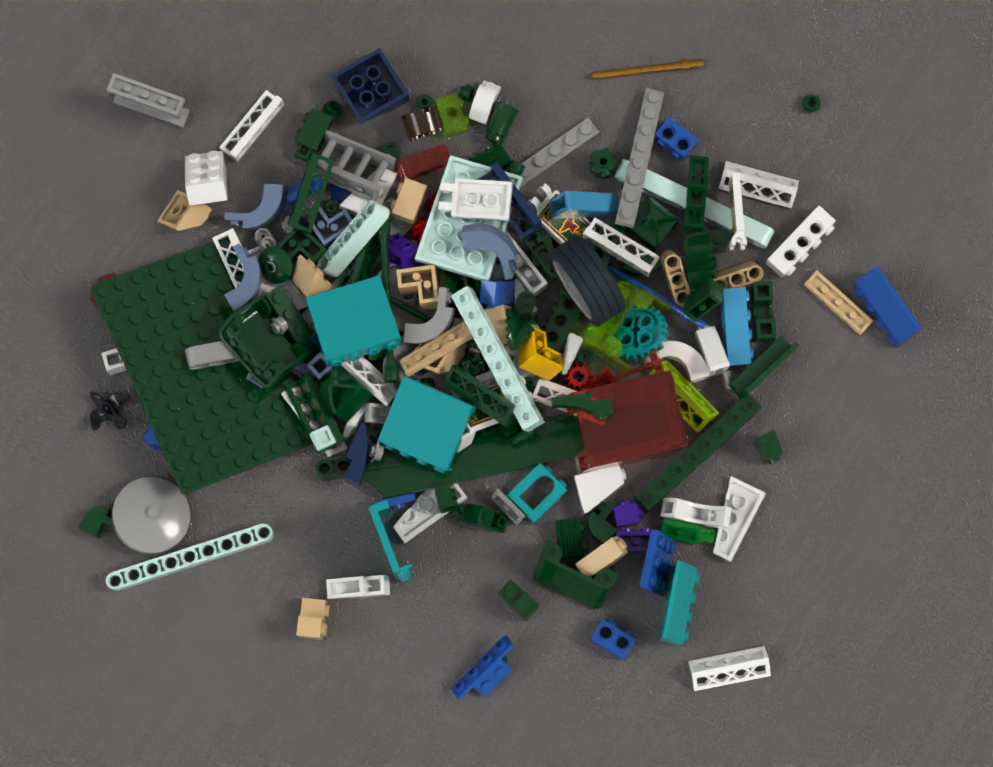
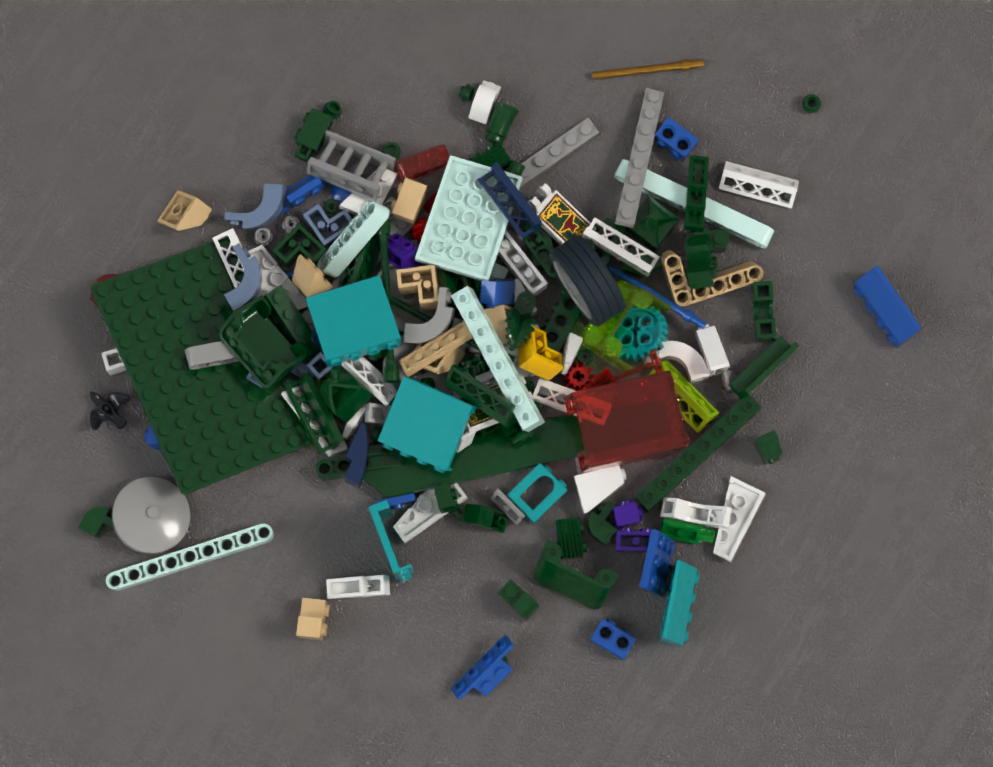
(148, 100): light grey fence -> none
(205, 178): white brick -> none
(255, 129): white fence -> none
(266, 241): light grey plate -> none
(279, 325): light grey plate -> none
(280, 260): dark green dish -> none
(304, 188): dark green fence -> none
(322, 438): light aqua plate -> none
(370, 87): dark blue slope -> none
(375, 452): light grey plate -> none
(420, 98): dark green plate -> none
(422, 123): dark brown brick -> none
(448, 104): clear neon green brick -> none
(478, 199): white tile -> none
(493, 239): sand blue arch -> none
(583, 205): dark azure slope -> none
(599, 409): dark green slope -> none
(602, 157): dark green brick -> none
(602, 557): tan slope -> none
(703, 299): dark green brick -> none
(729, 664): white fence -> none
(735, 325): dark azure brick -> none
(736, 213): white tile -> none
(817, 218): white brick -> none
(838, 302): tan tile -> none

